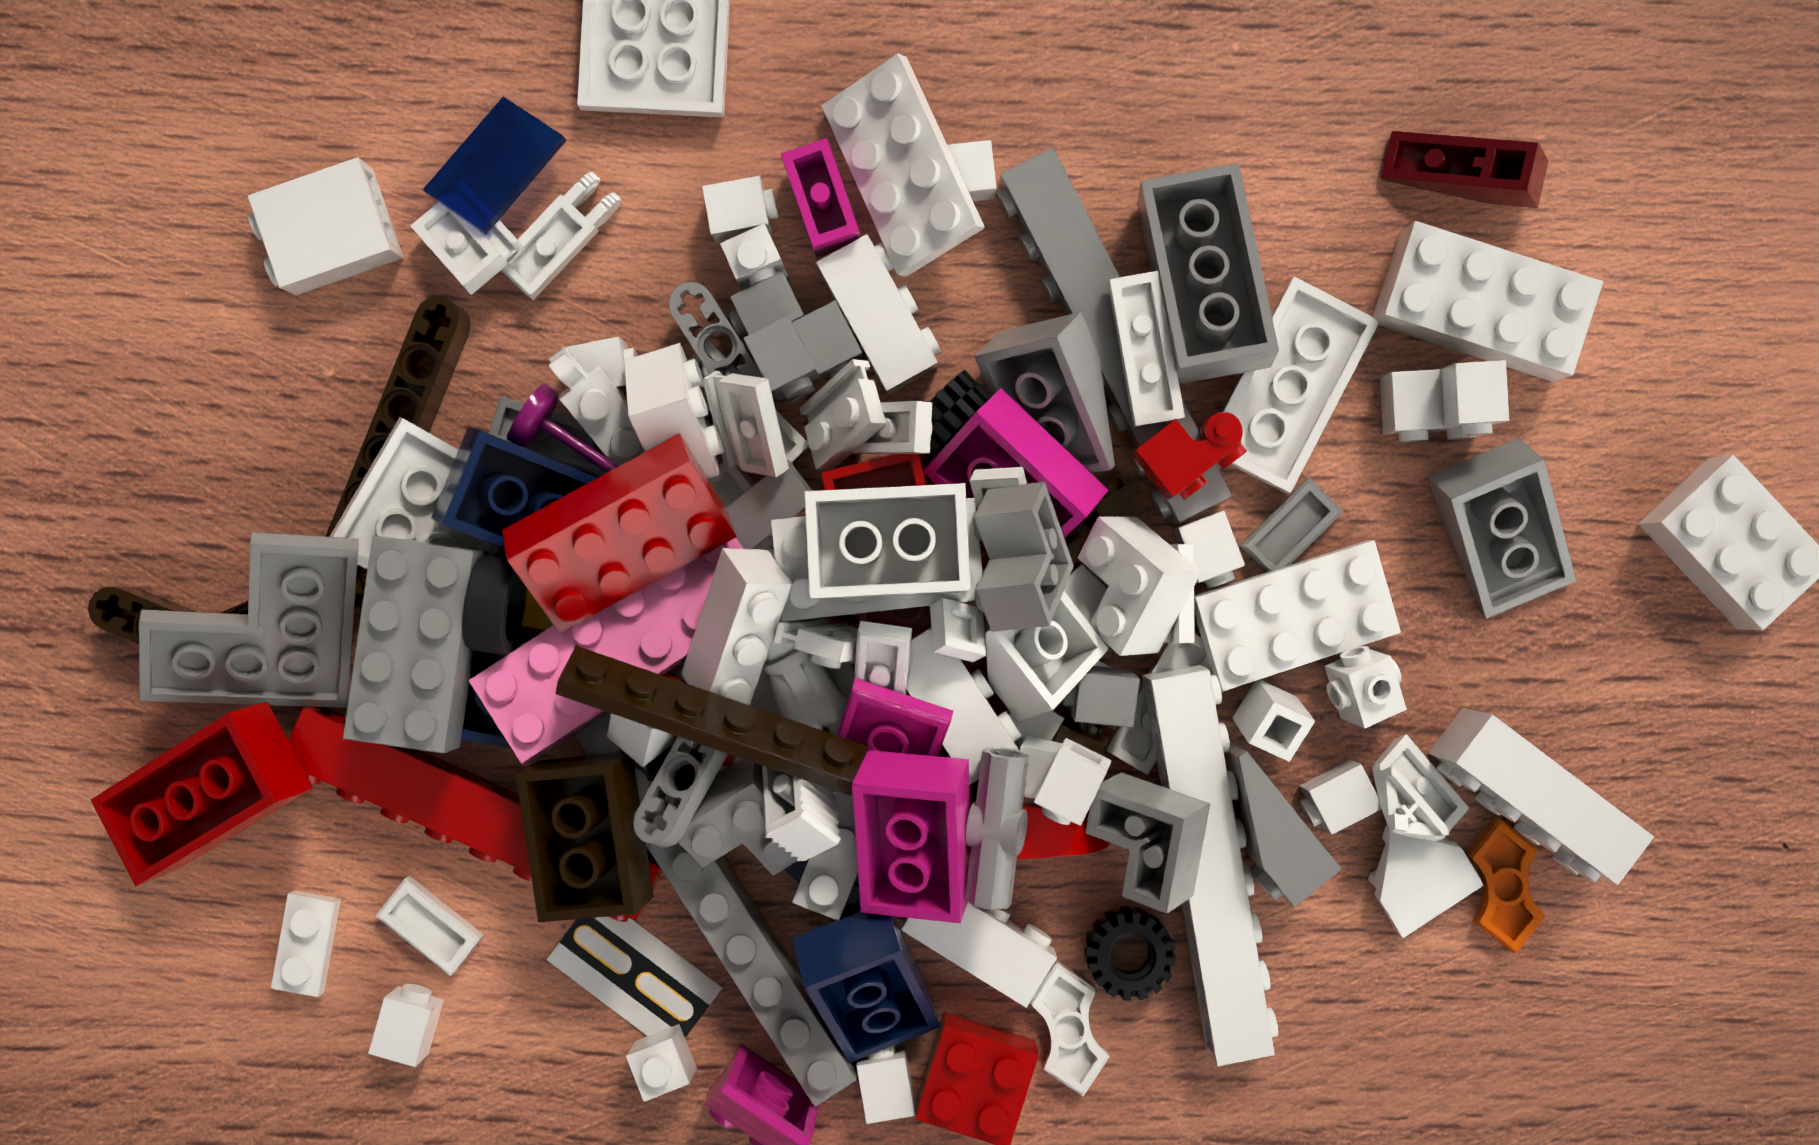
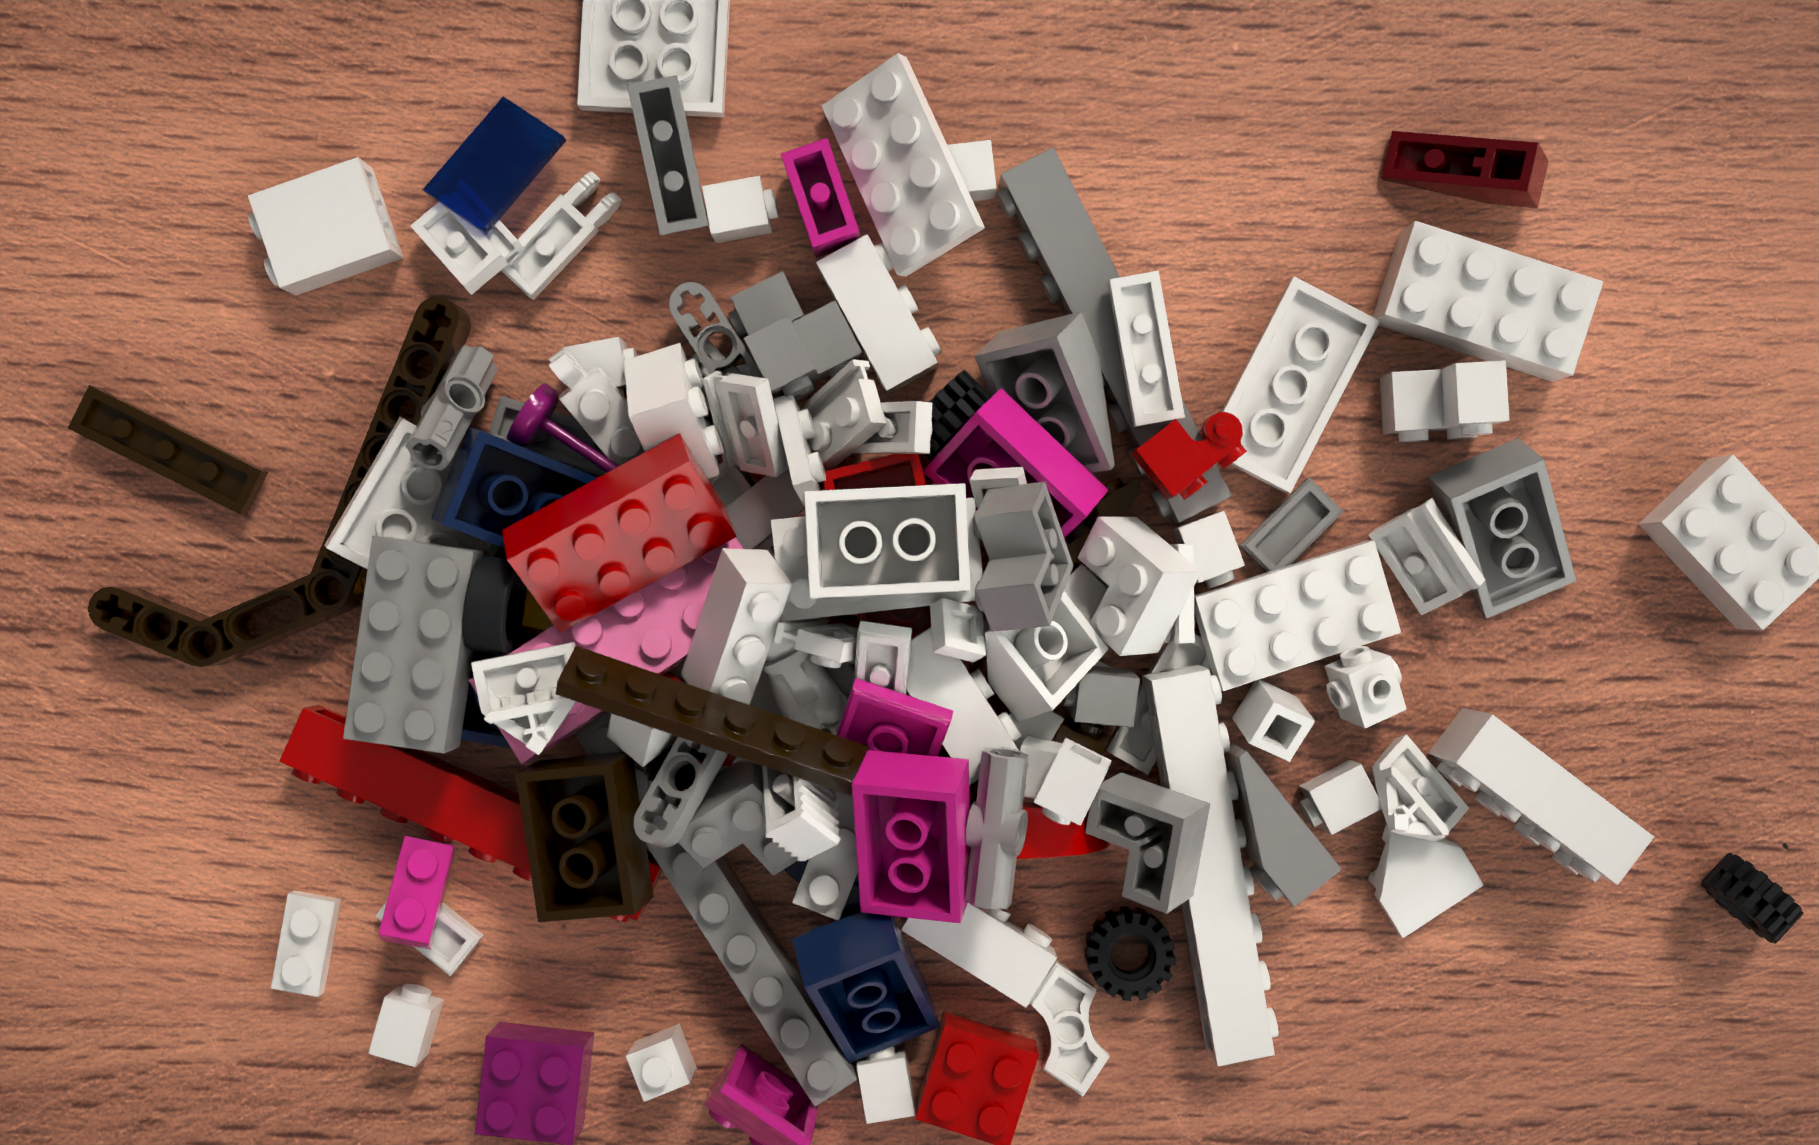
(168, 450): none -> dark brown plate
(201, 793): red brick -> none
(281, 653): light grey plate -> none
(417, 892): none -> dark pink brick
(451, 408): none -> light grey piece
(520, 693): none -> white slope
(534, 1083): none -> magenta brick
(634, 974): sticker -> none
(668, 154): none -> light grey brick
(753, 256): white brick -> none
(796, 428): none -> white plate
(1209, 272): light grey brick -> none
(1427, 557): none -> white plate
(1506, 903): orange tile -> none
(1752, 897): none -> black tyre

